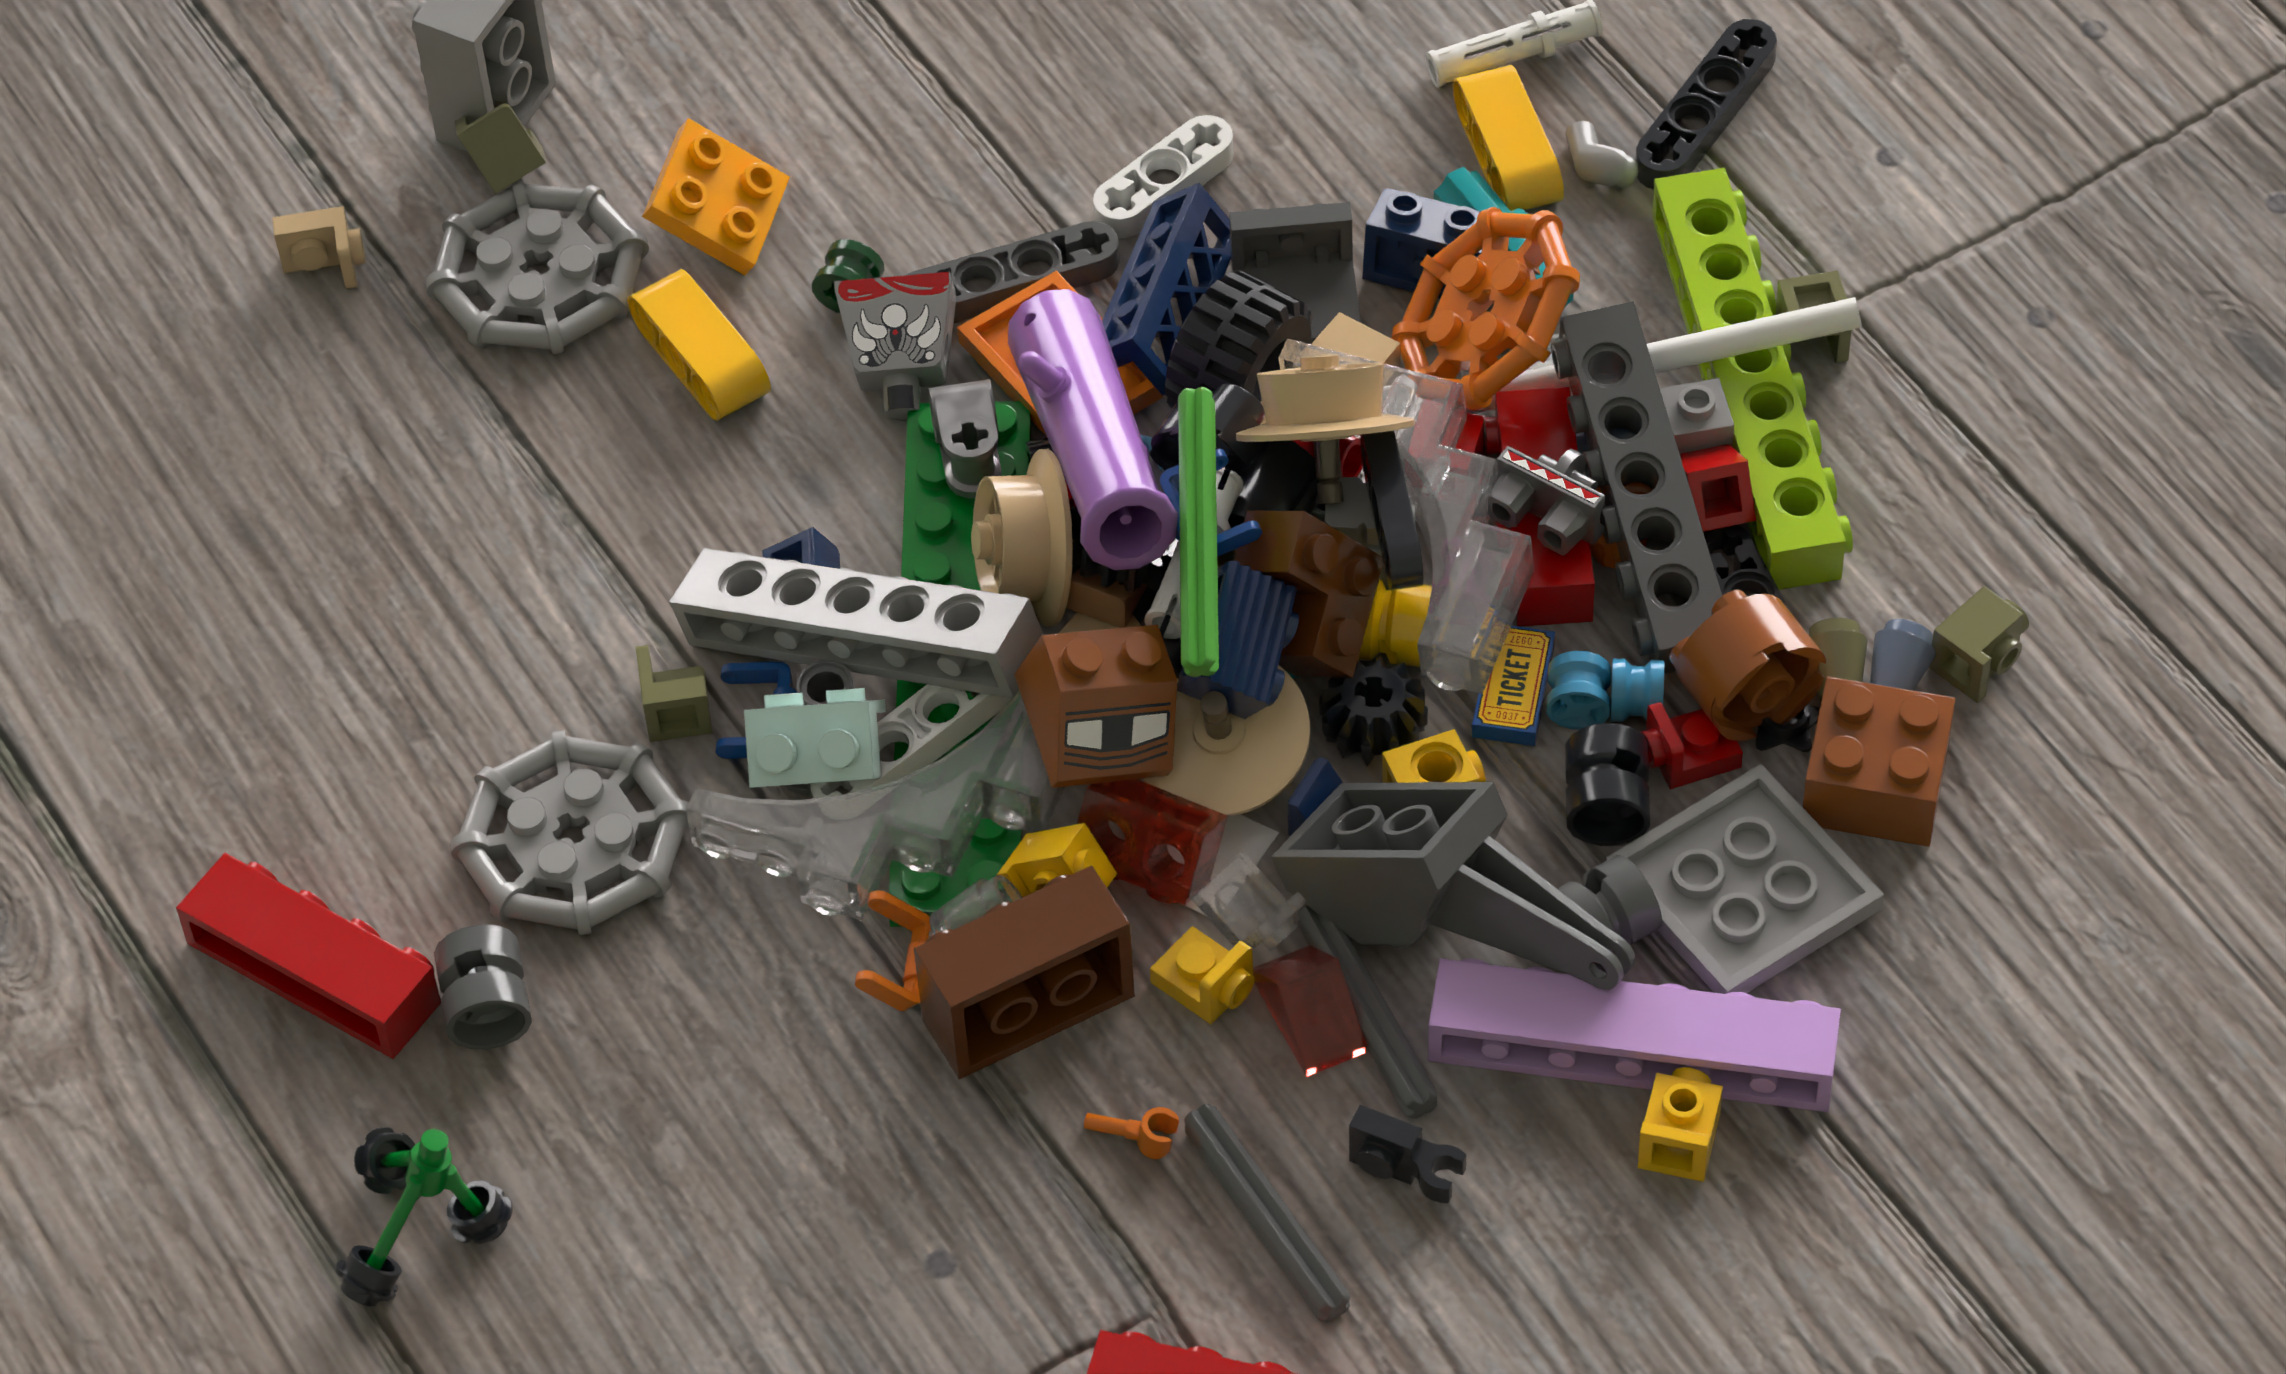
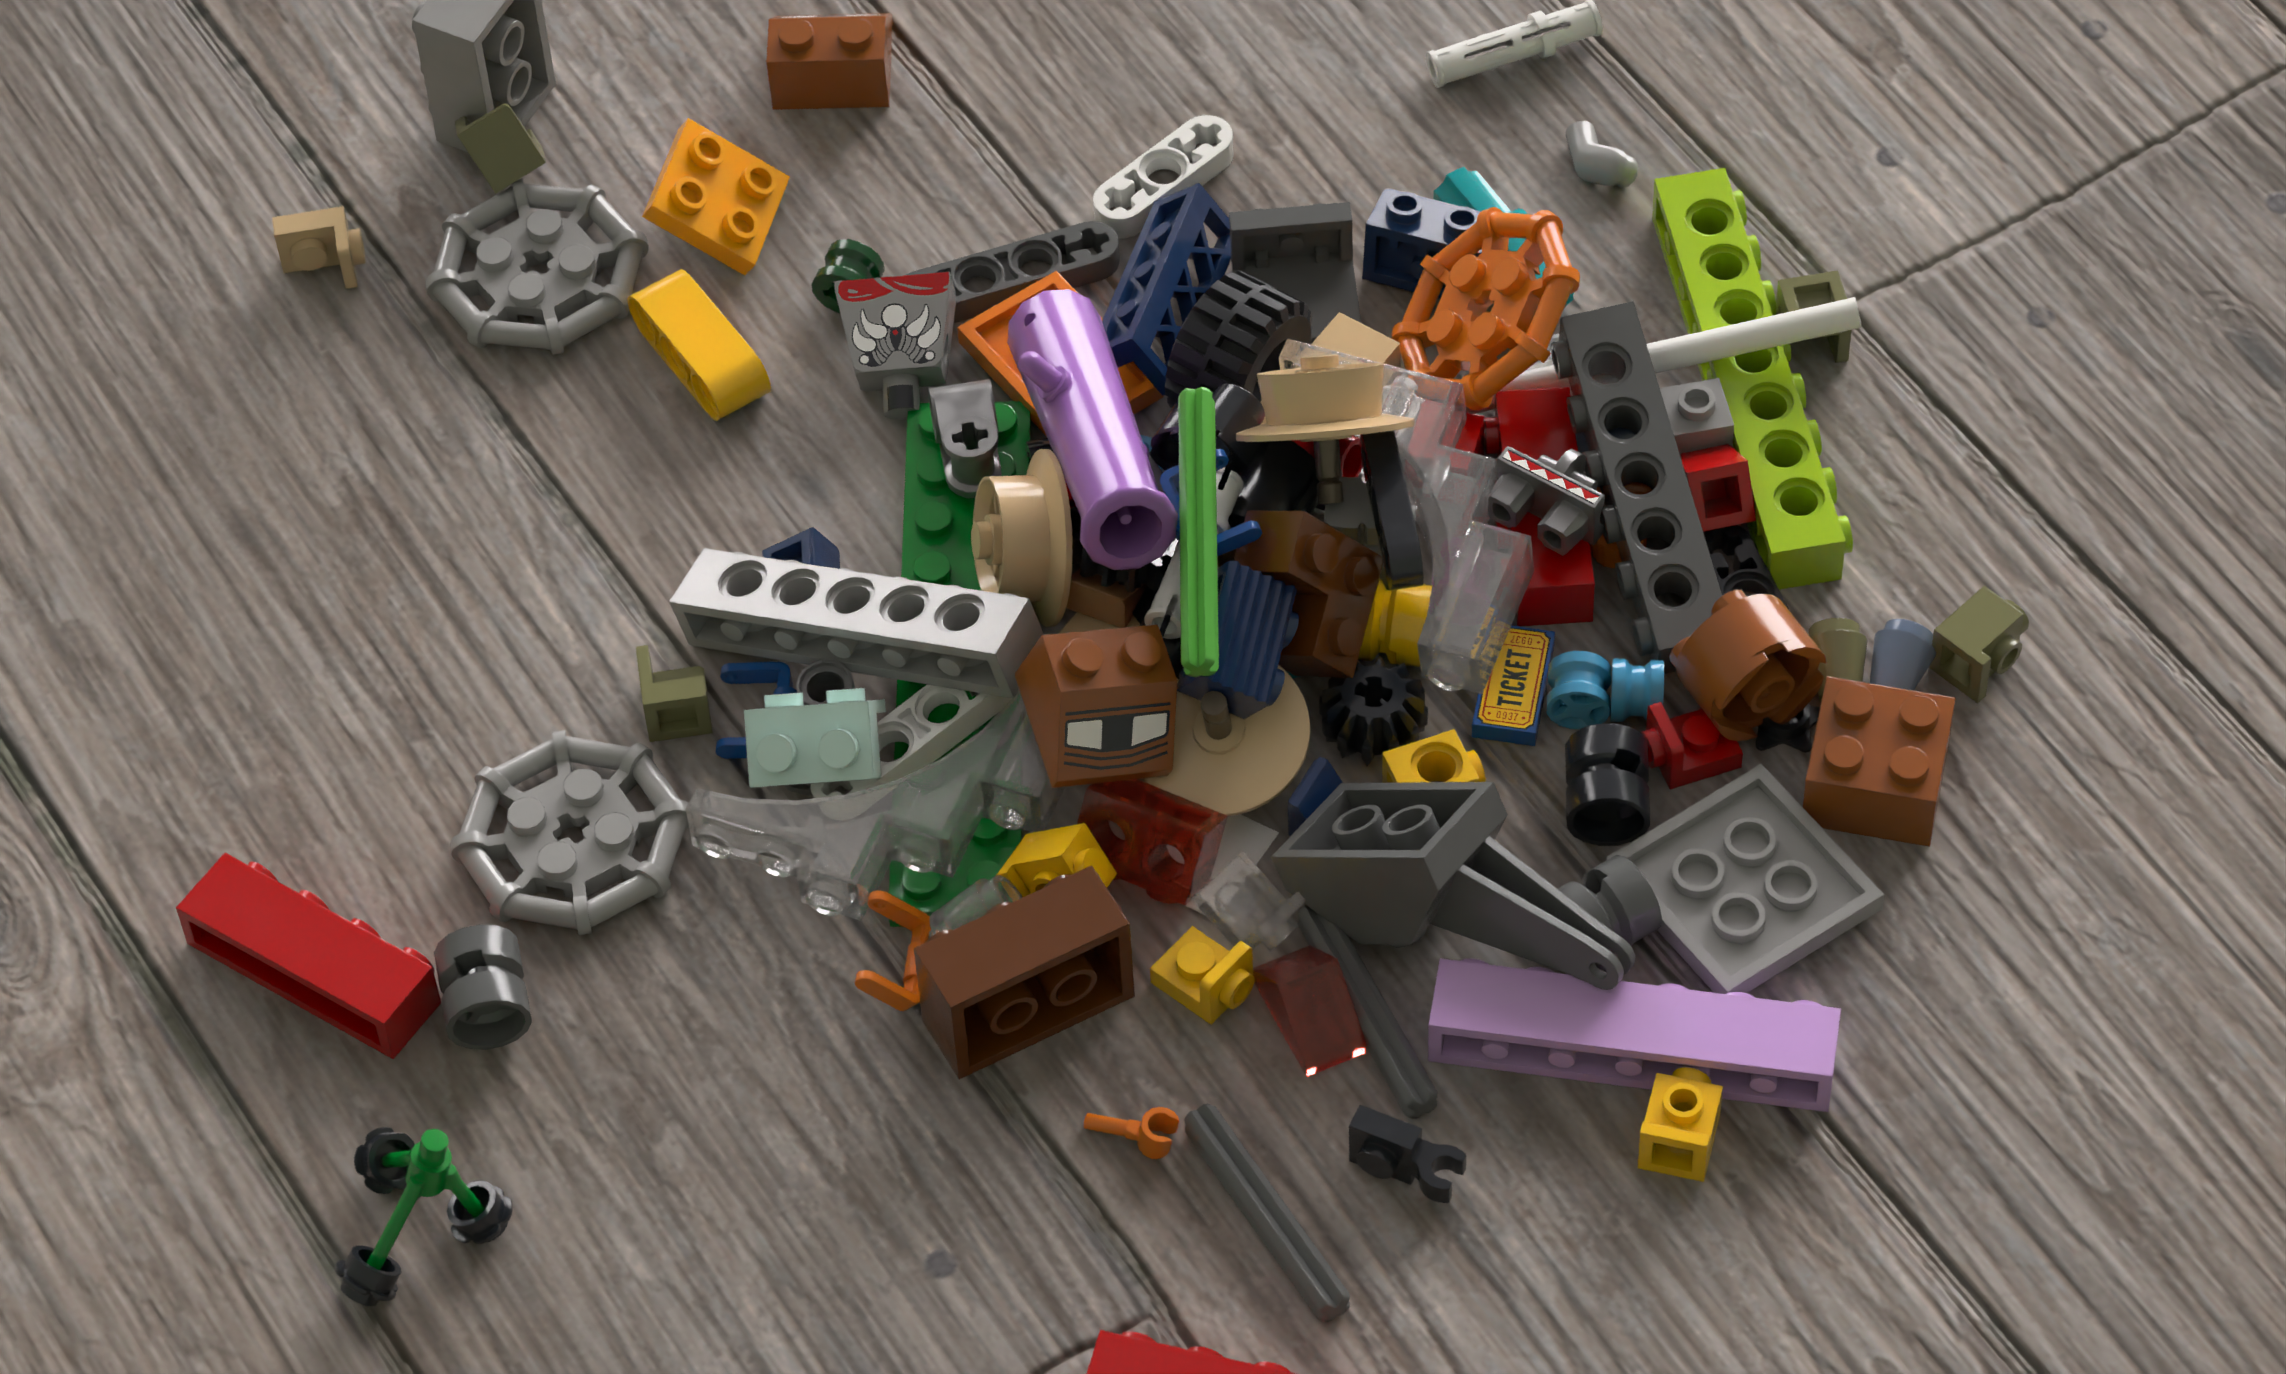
(829, 61): none -> dark orange slope
(1508, 138): yellow beam -> none
(1713, 107): black beam -> none

